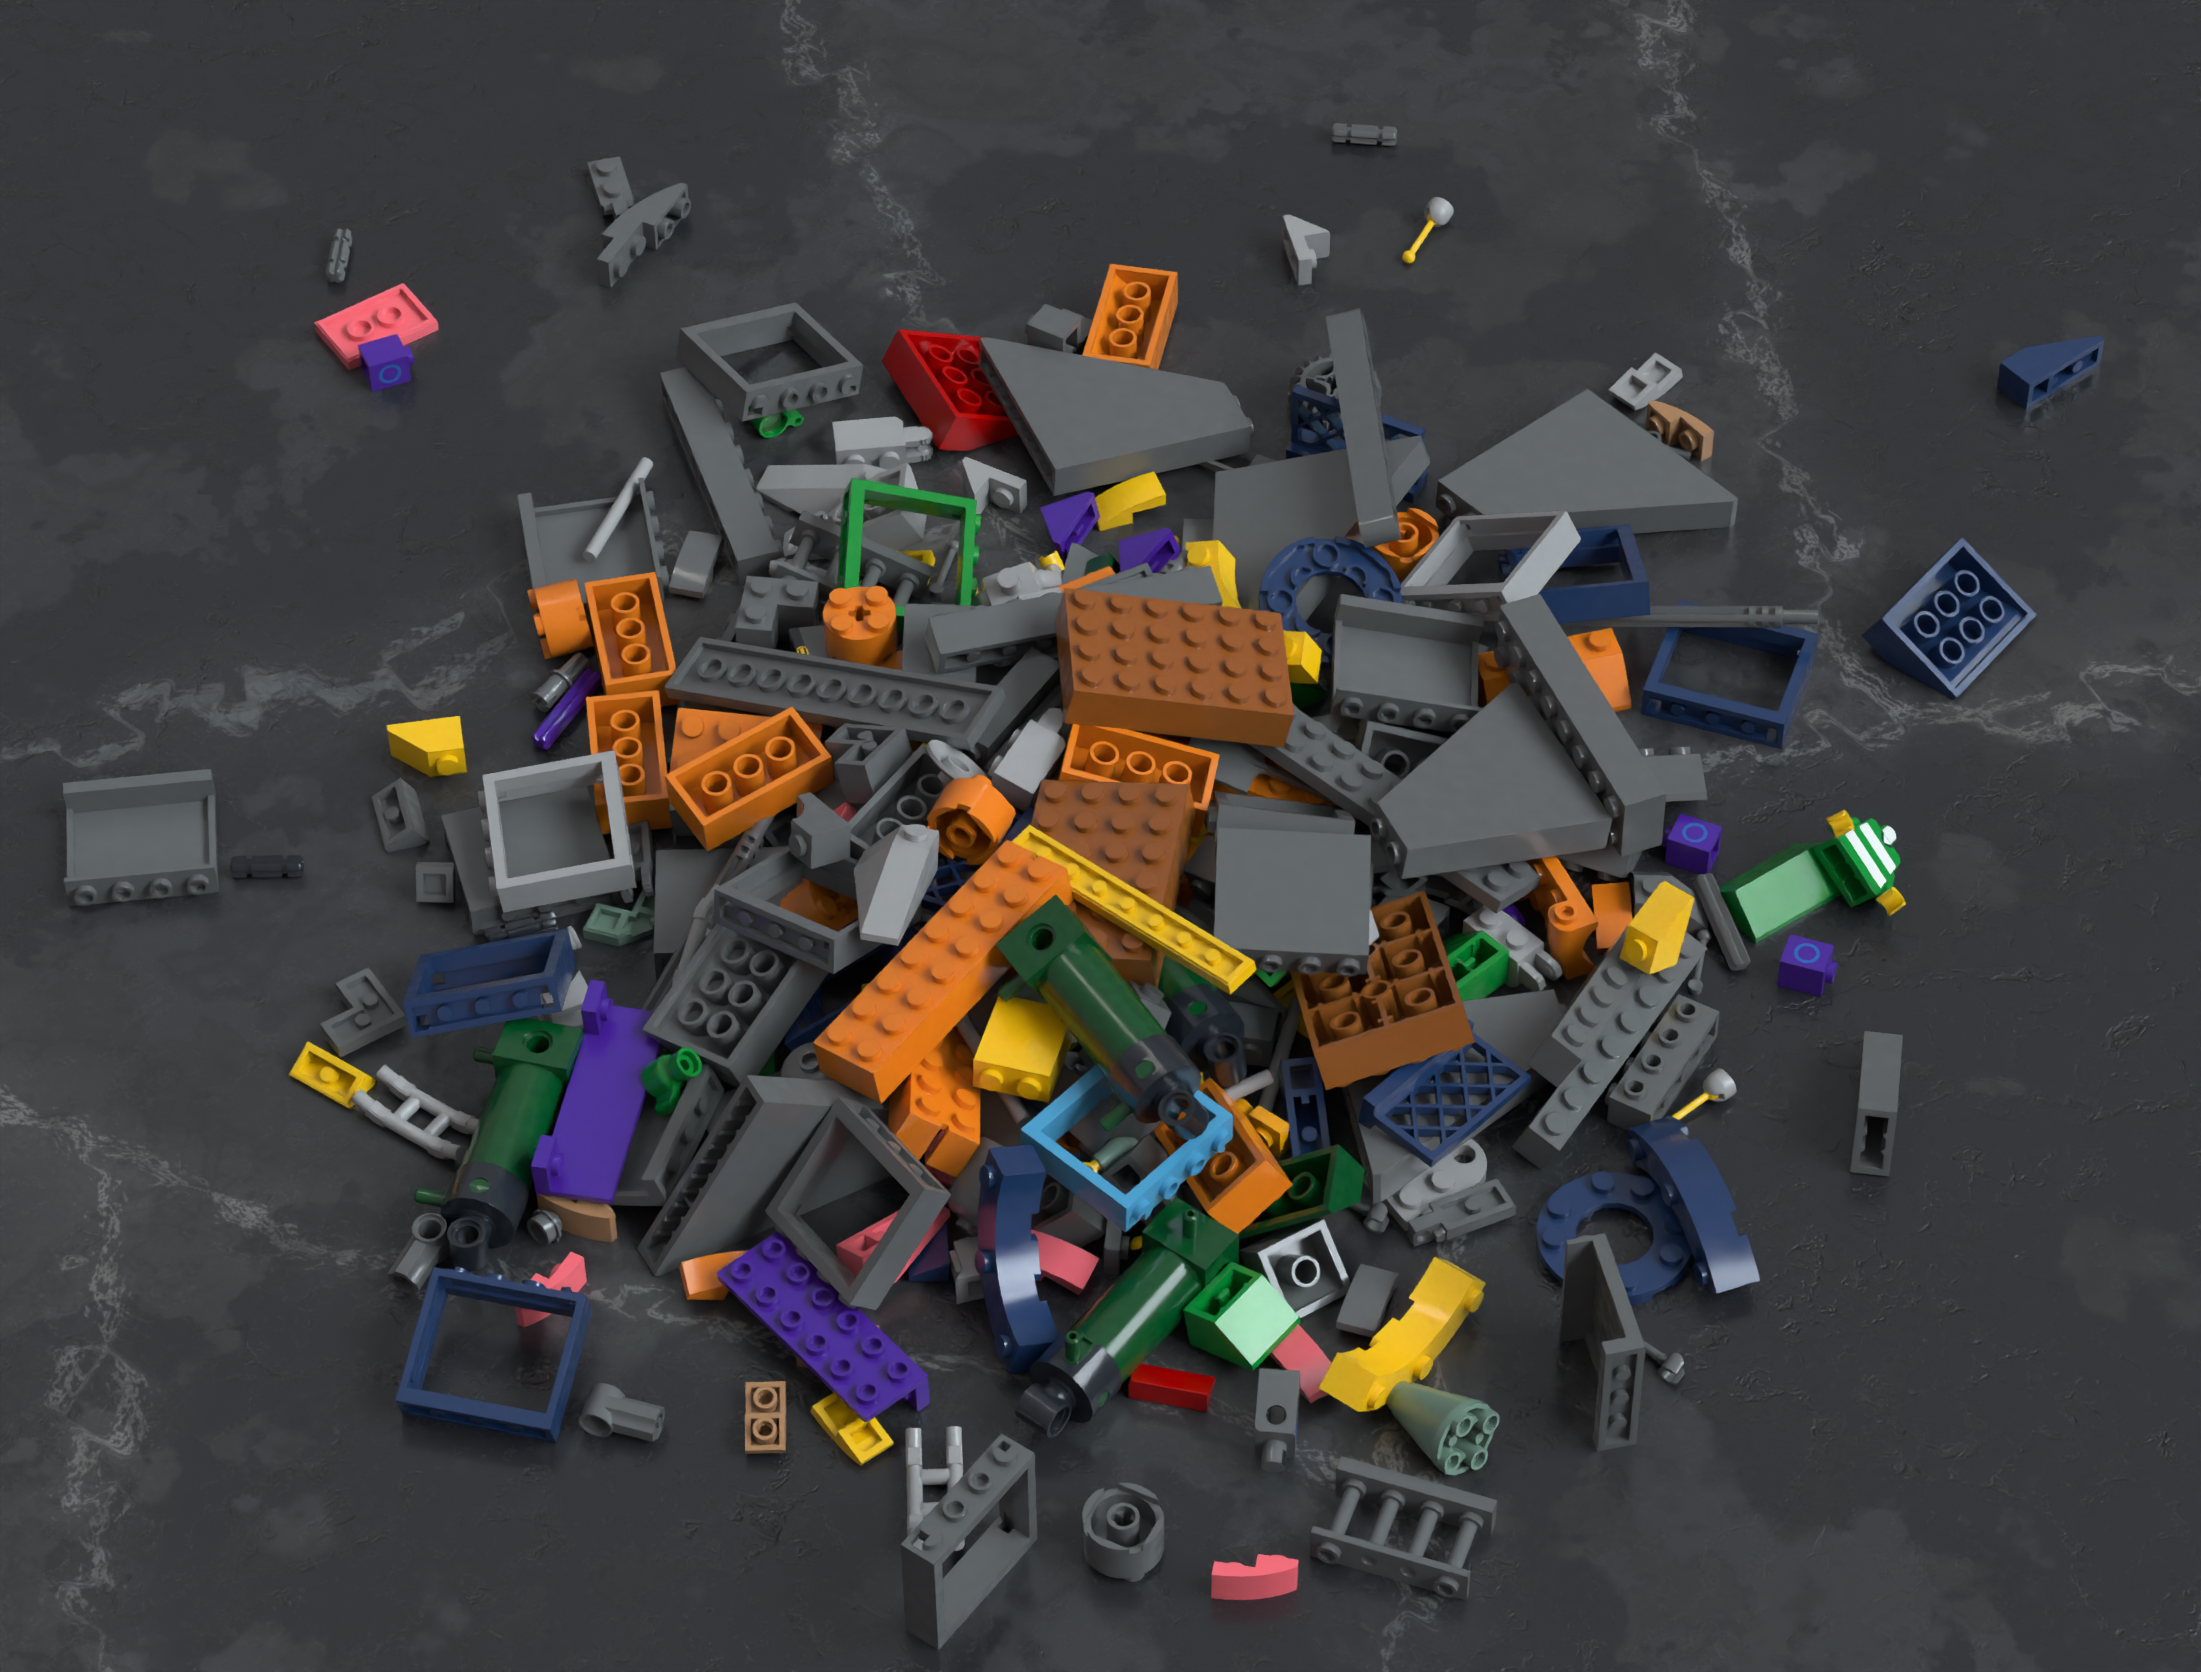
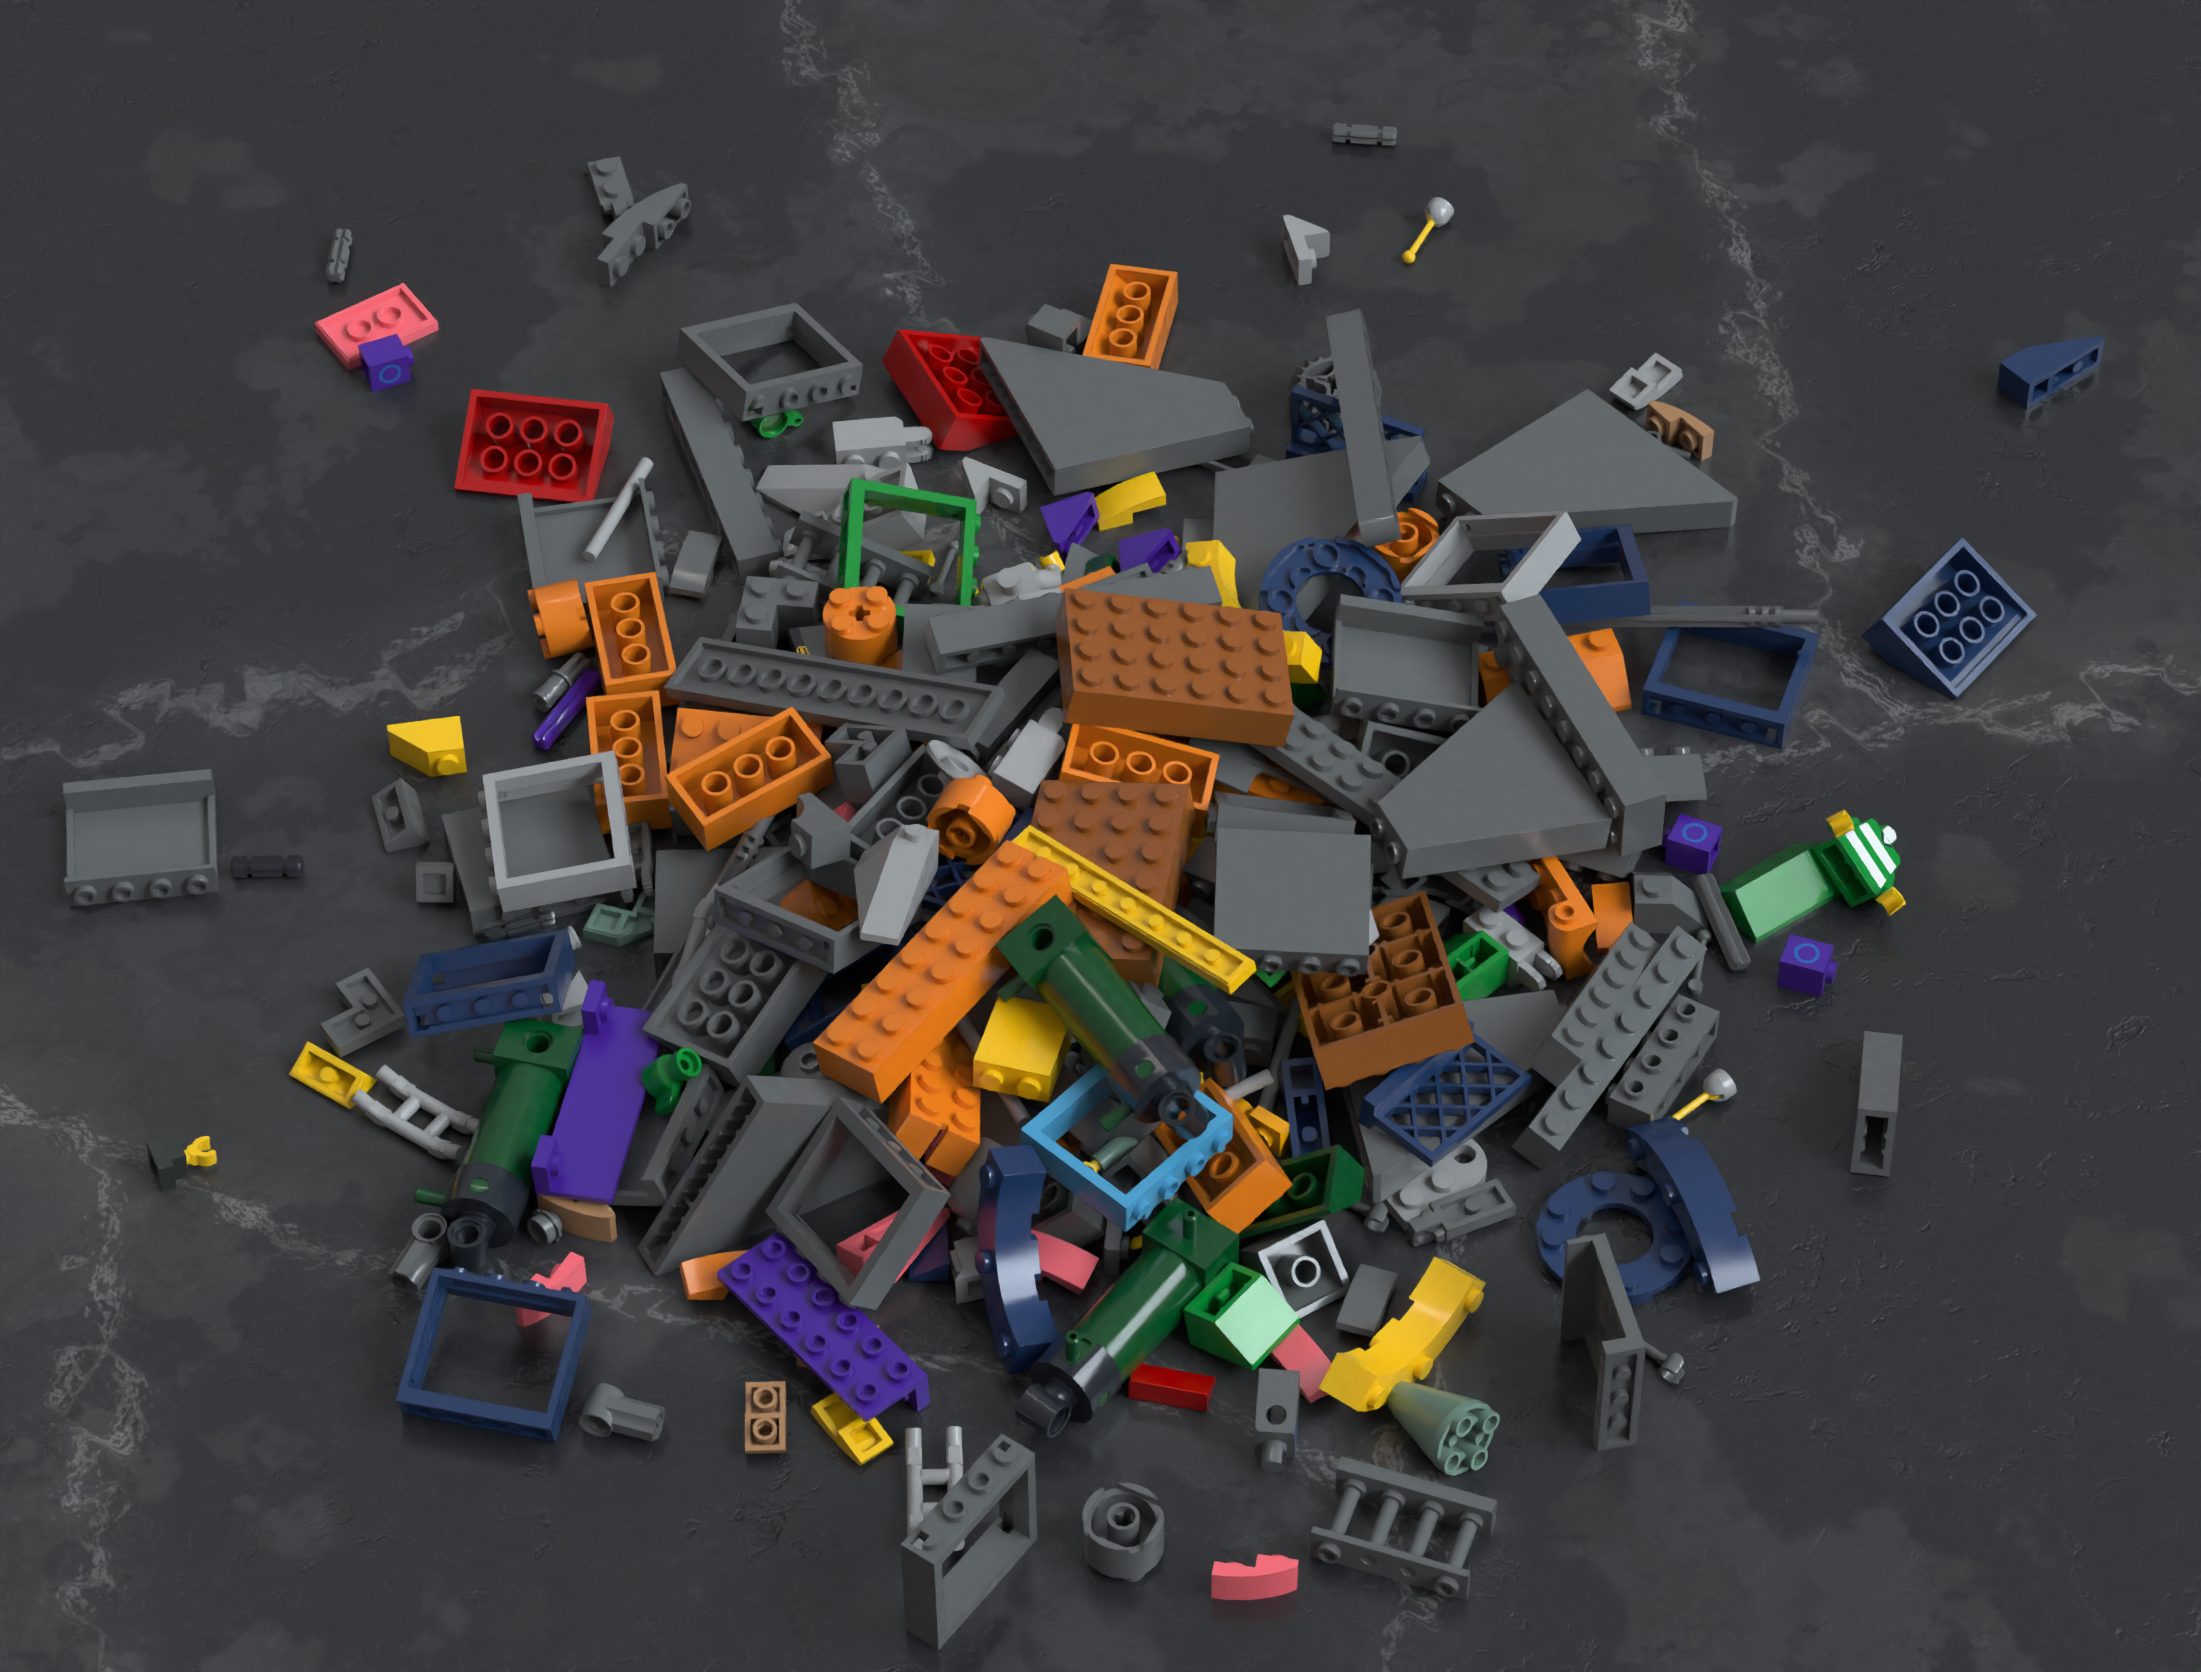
(170, 1161): none -> pearl dark grey piece
(533, 446): none -> red slope
(1658, 930): yellow slope -> none

